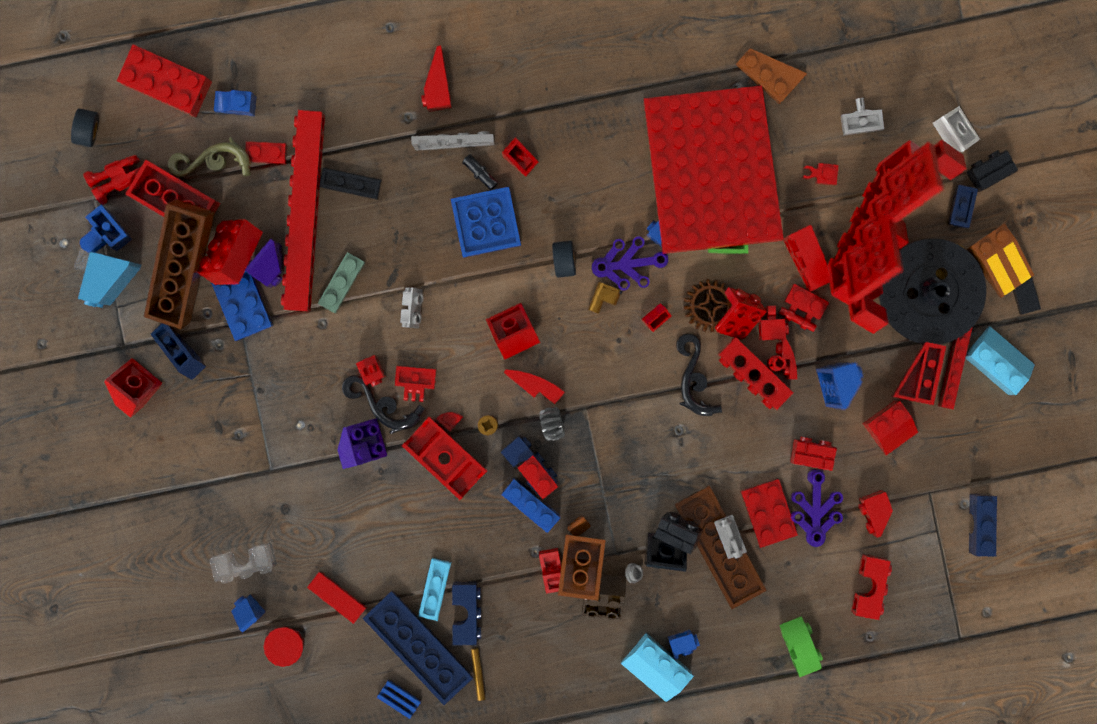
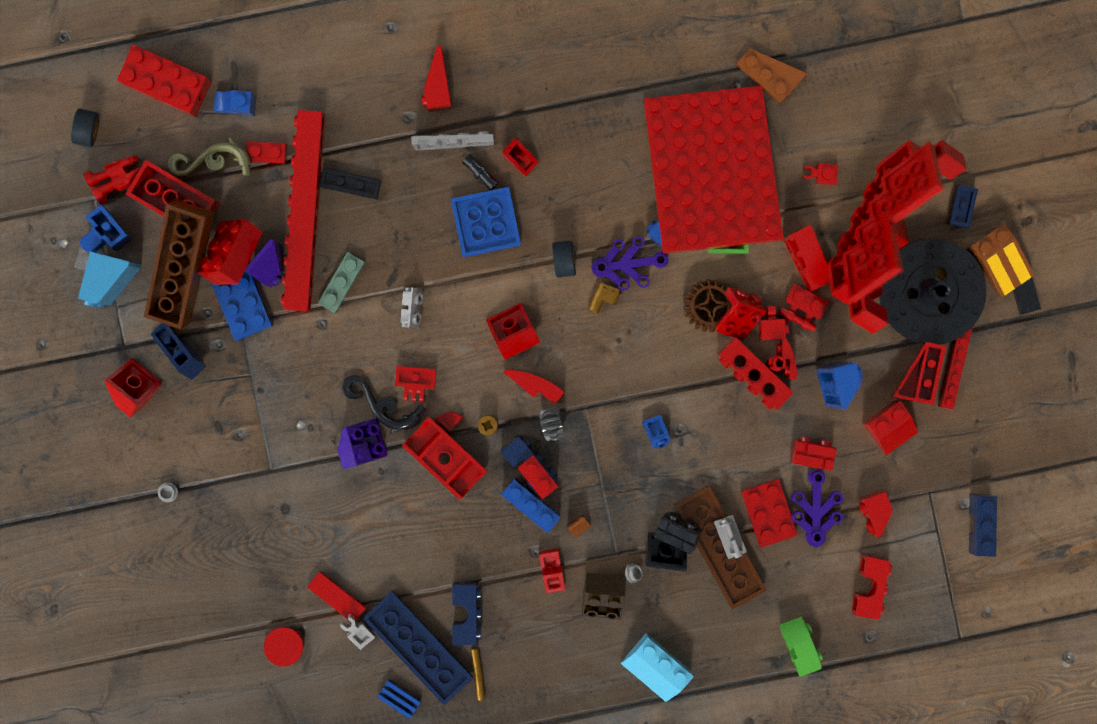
(168, 492): none -> light grey plate
(226, 567): clear arch -> none
(246, 612): blue slope -> none
(359, 633): none -> light grey plate
(371, 371): red brick -> none
(434, 589): medium azure tile -> none
(581, 567): dark orange slope -> none
(656, 317): red piece -> none
(656, 432): none -> blue bracket
(683, 643): blue brick -> none
(688, 376): black plant -> none
(862, 120): light grey plate -> none
(956, 130): white slope -> none
(991, 171): black brick -> none
(1000, 361): medium azure slope -> none

